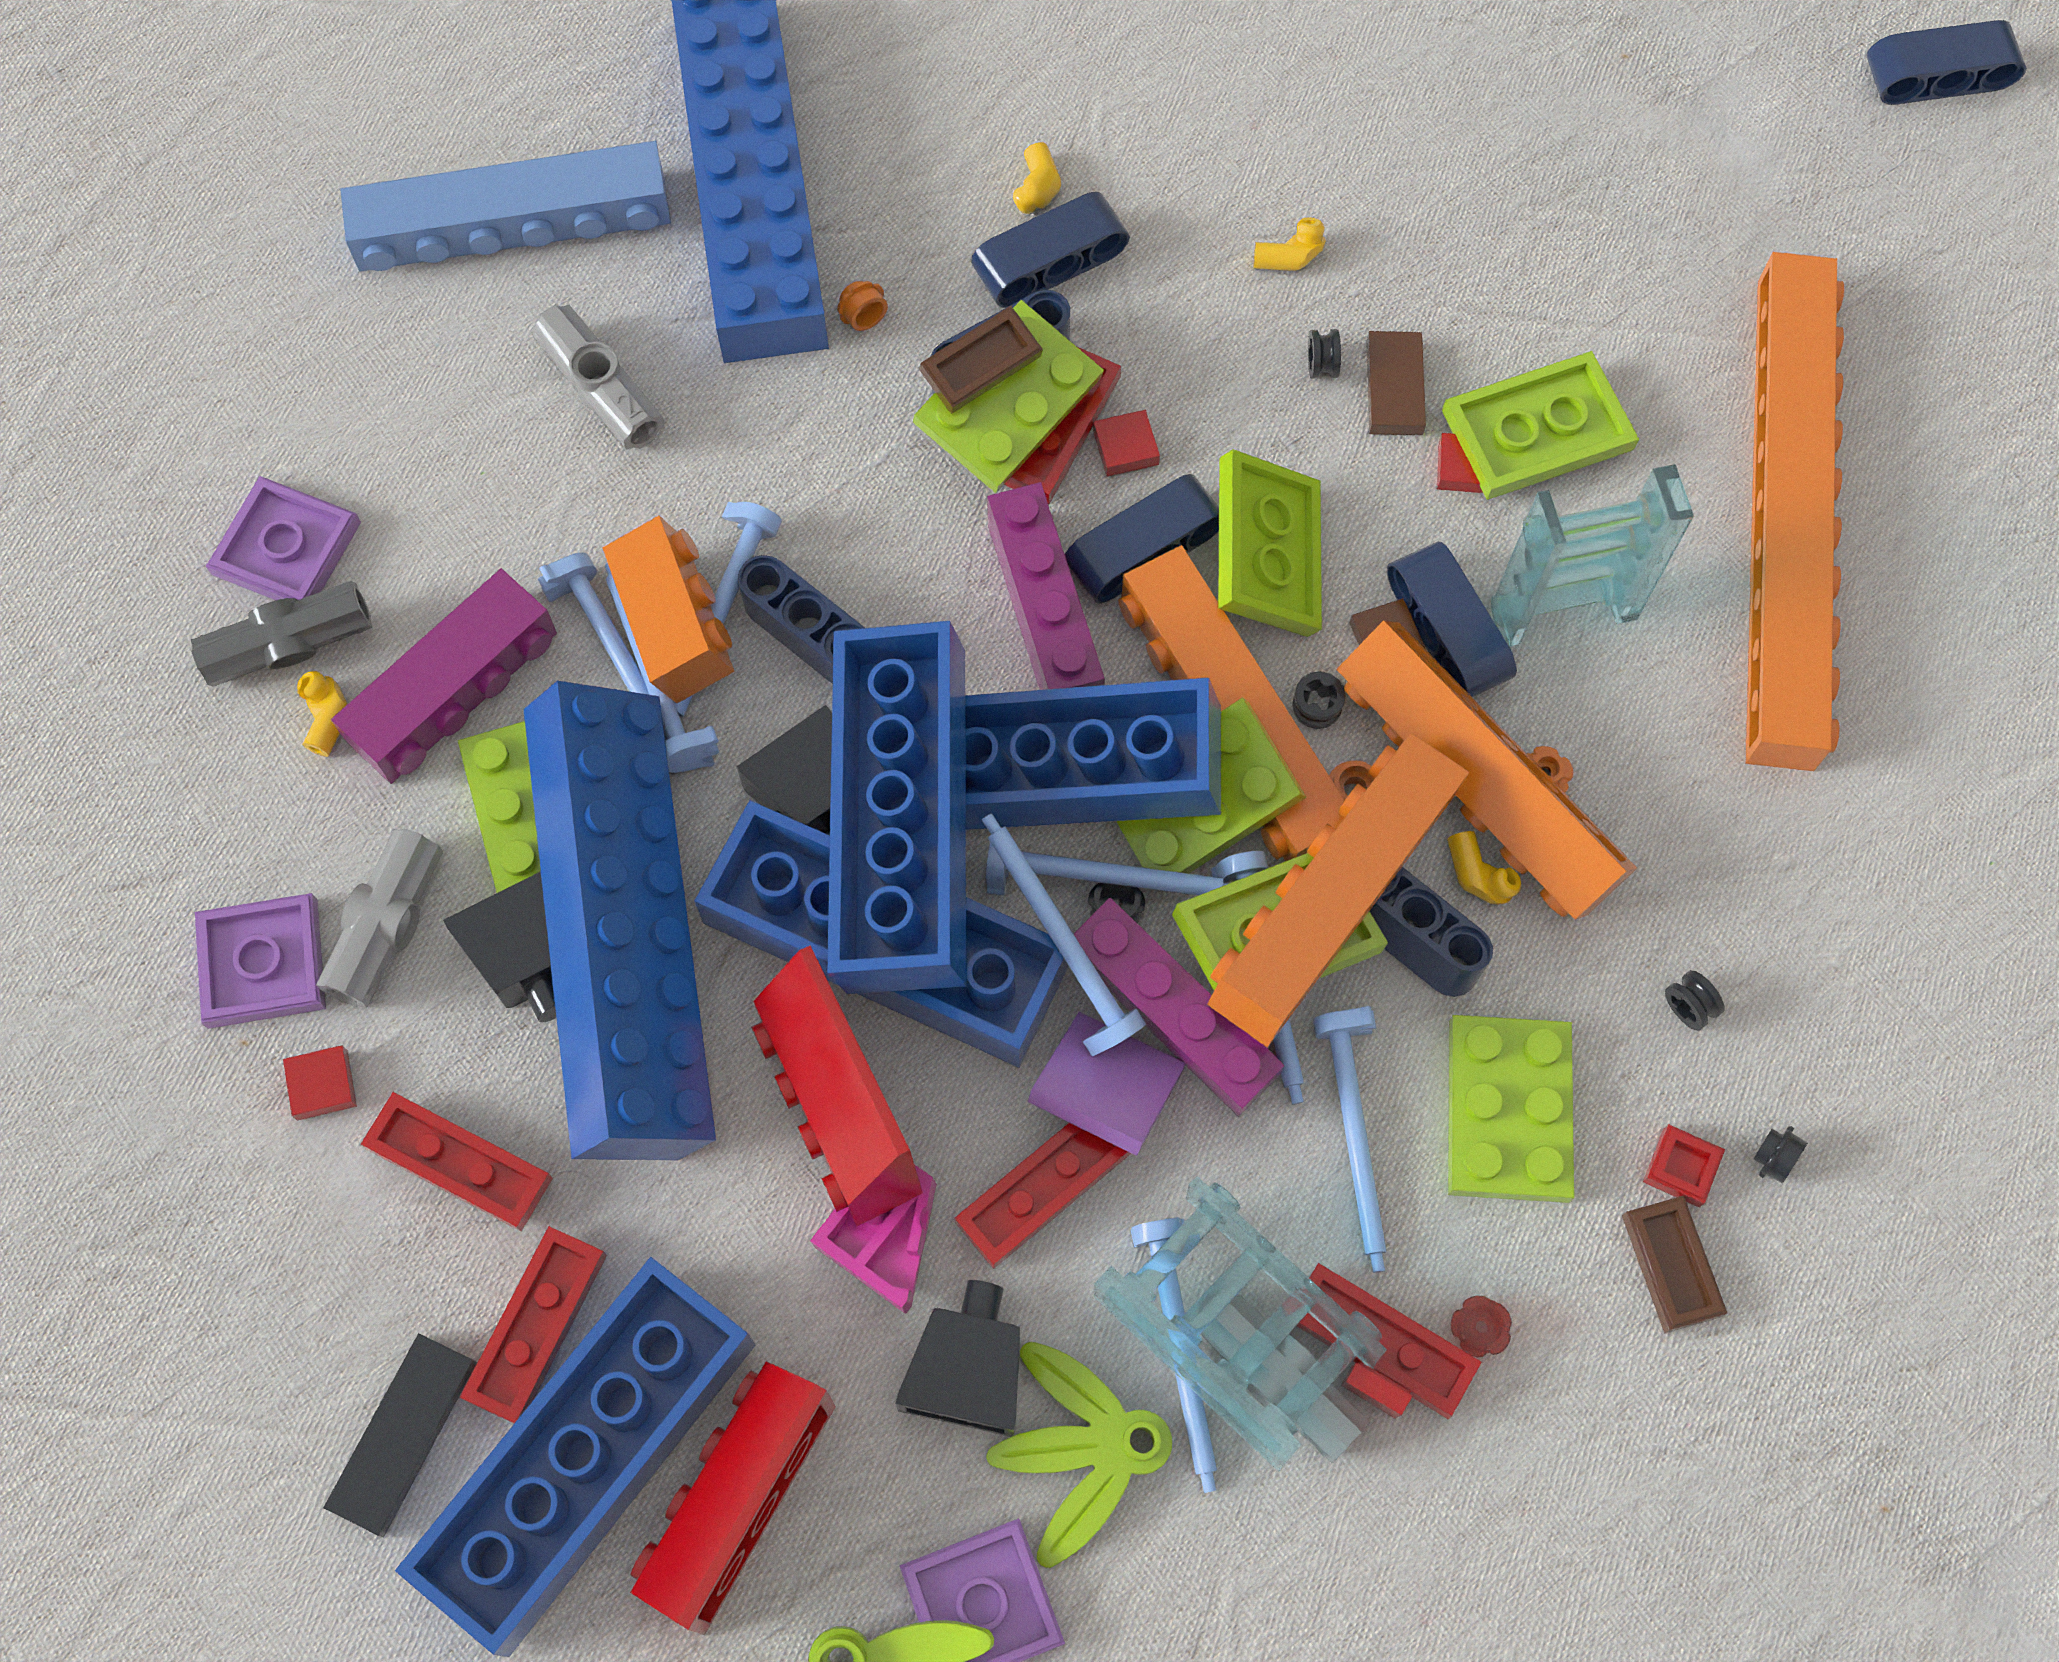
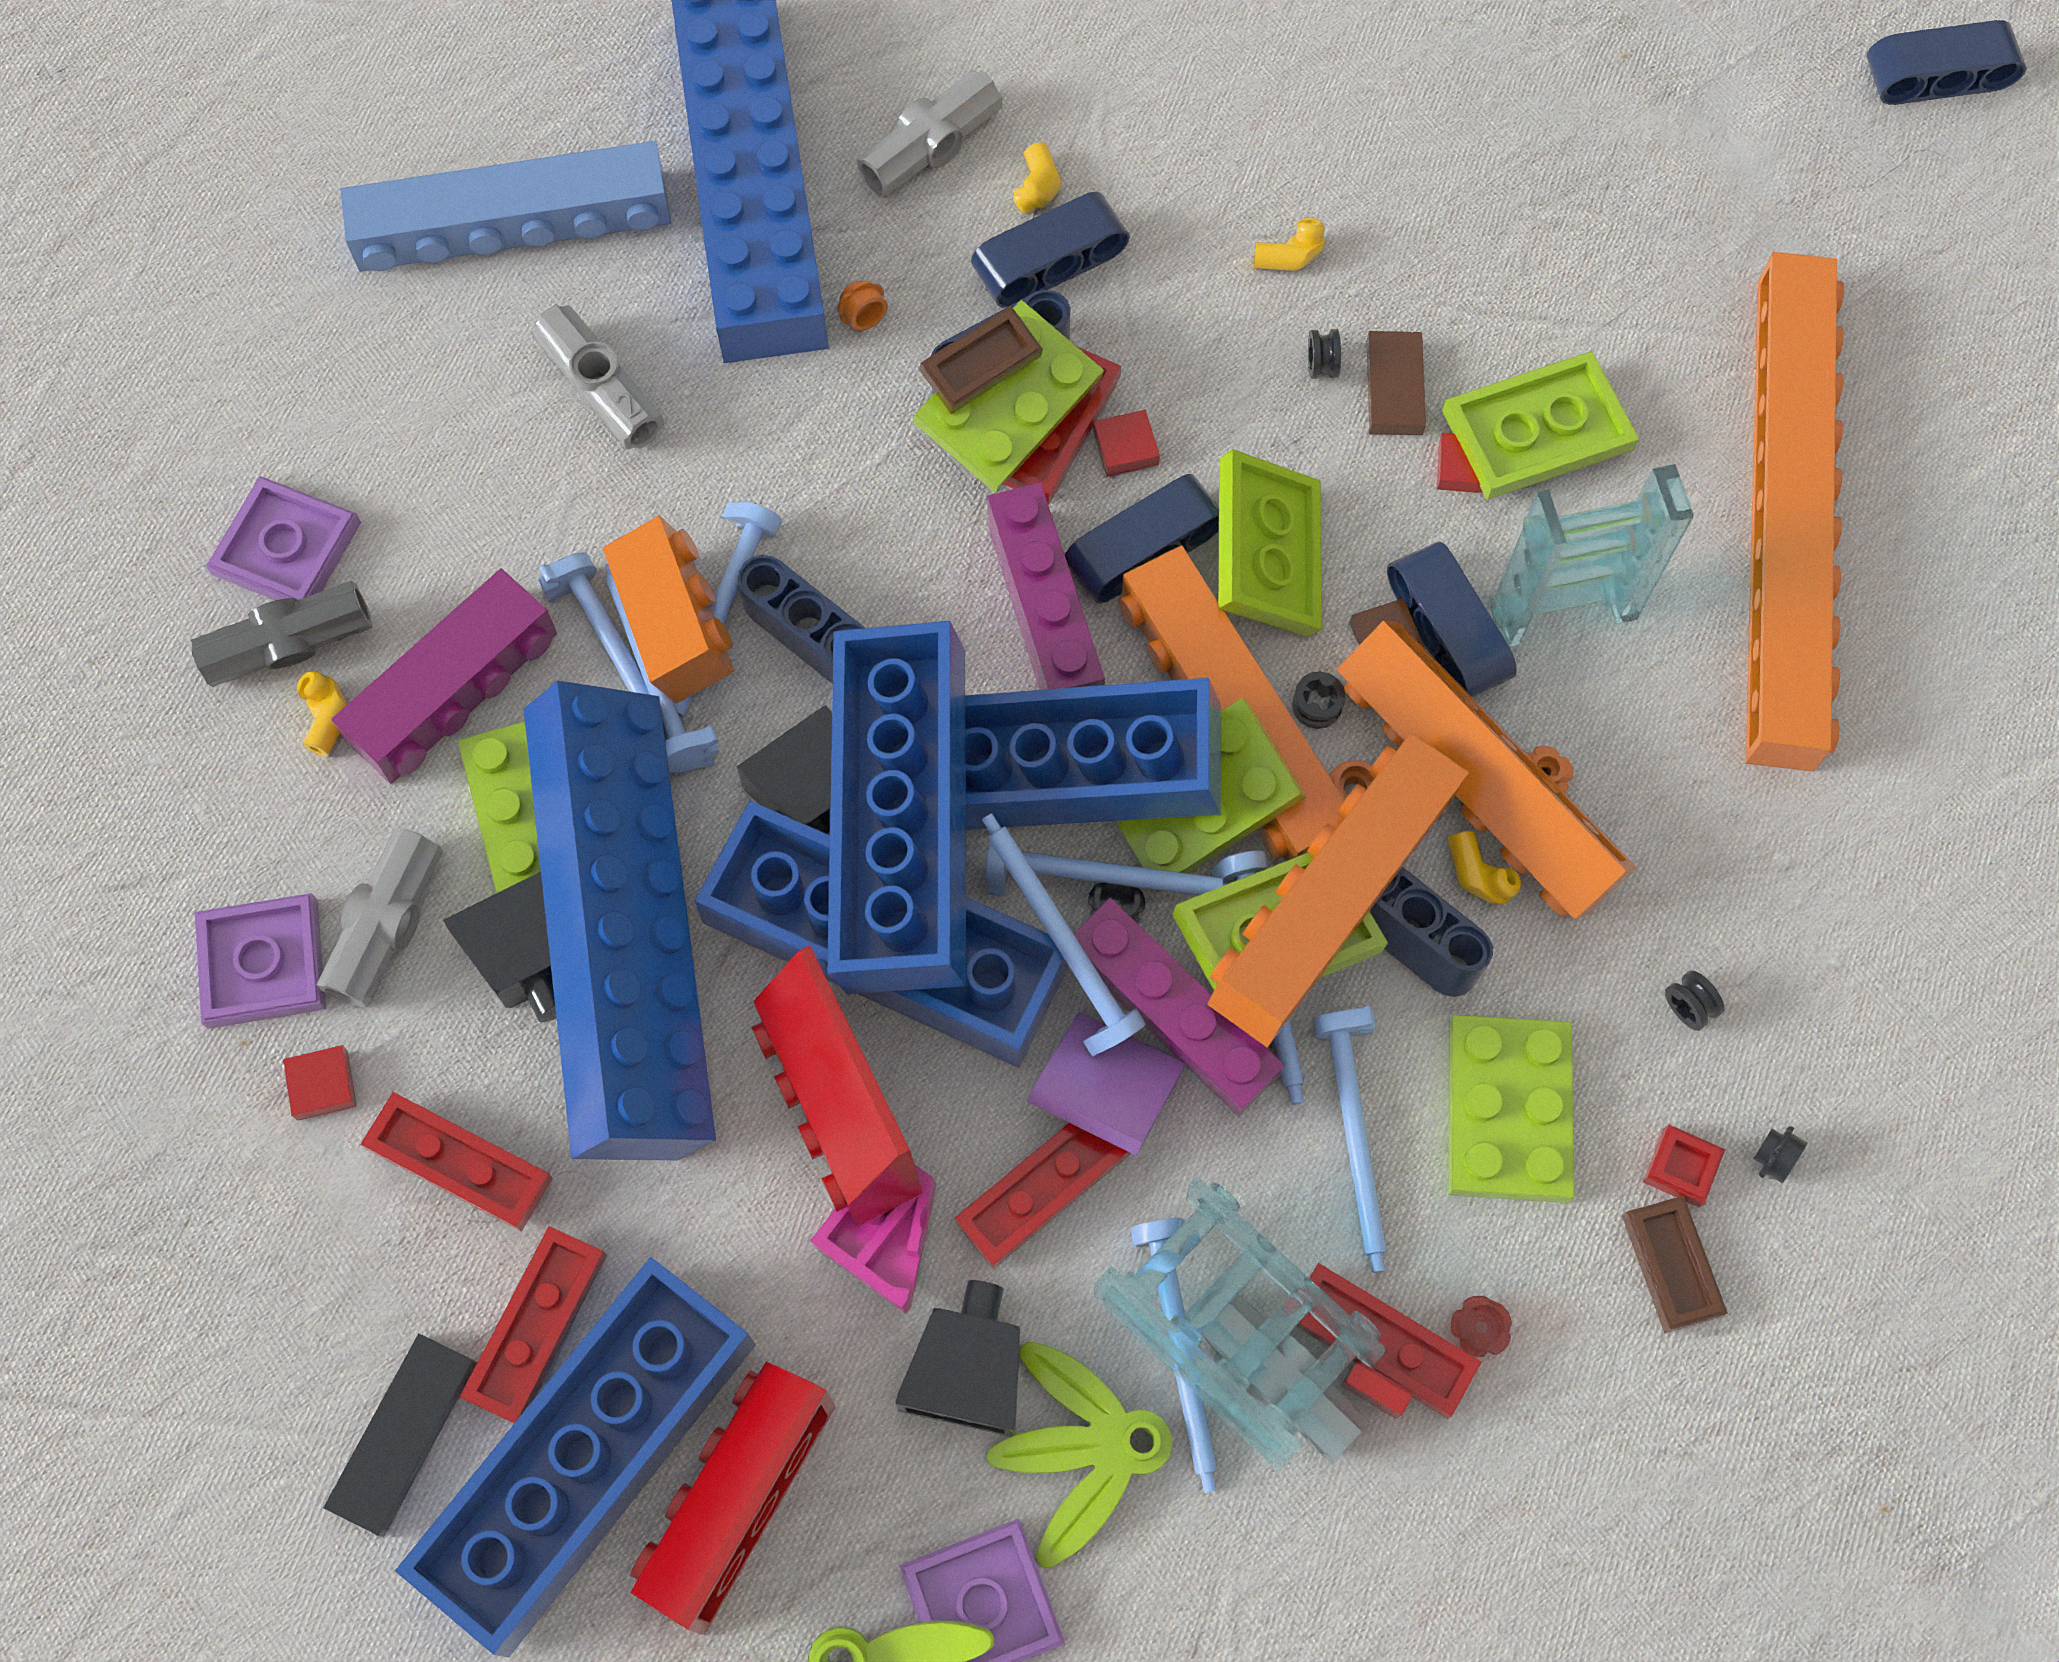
(929, 132): none -> light grey piece

